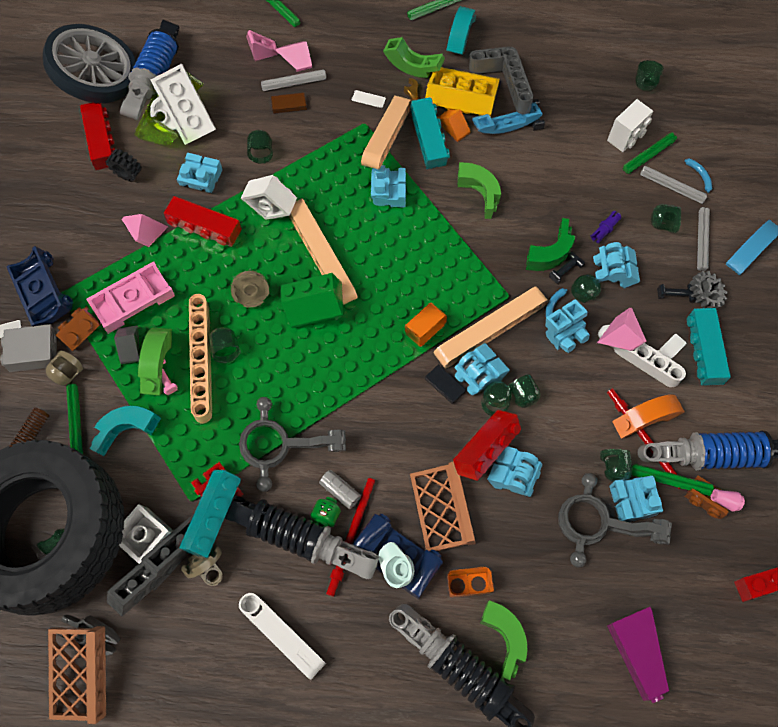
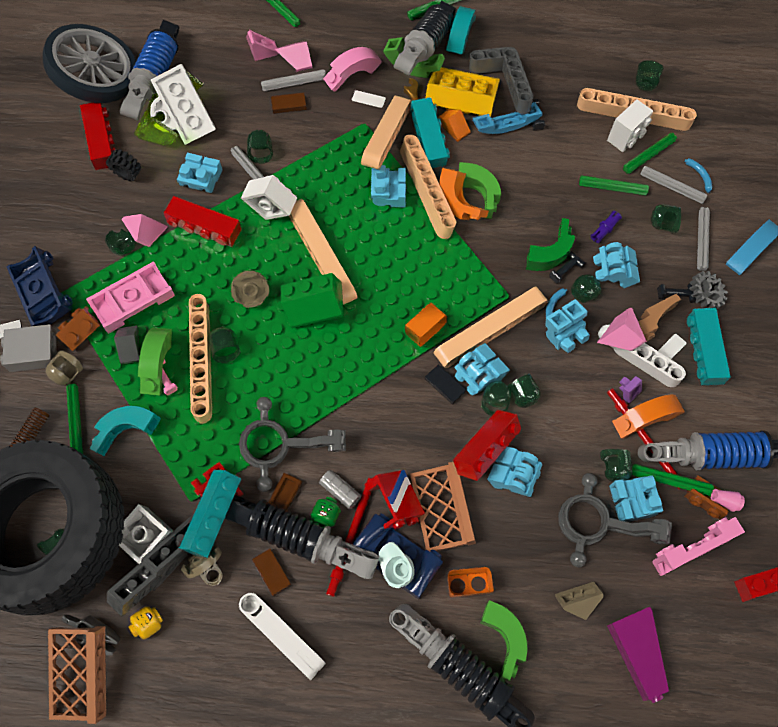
(120, 243): none -> clear green hair
(145, 622): none -> yellow head
(246, 163): none -> light grey axle
(271, 572): none -> reddish brown tile
(285, 492): none -> reddish brown tile
(350, 62): none -> bright pink arch
(399, 498): none -> red panel
(425, 36): none -> piece
(428, 187): none -> light nougat beam
(452, 187): none -> orange arch
(580, 600): none -> dark tan slope
(614, 104): none -> light nougat beam
(614, 185): none -> green axle
(630, 389): none -> medium lavender tile
(654, 313): none -> medium nougat slope
(718, 534): none -> bright pink piece

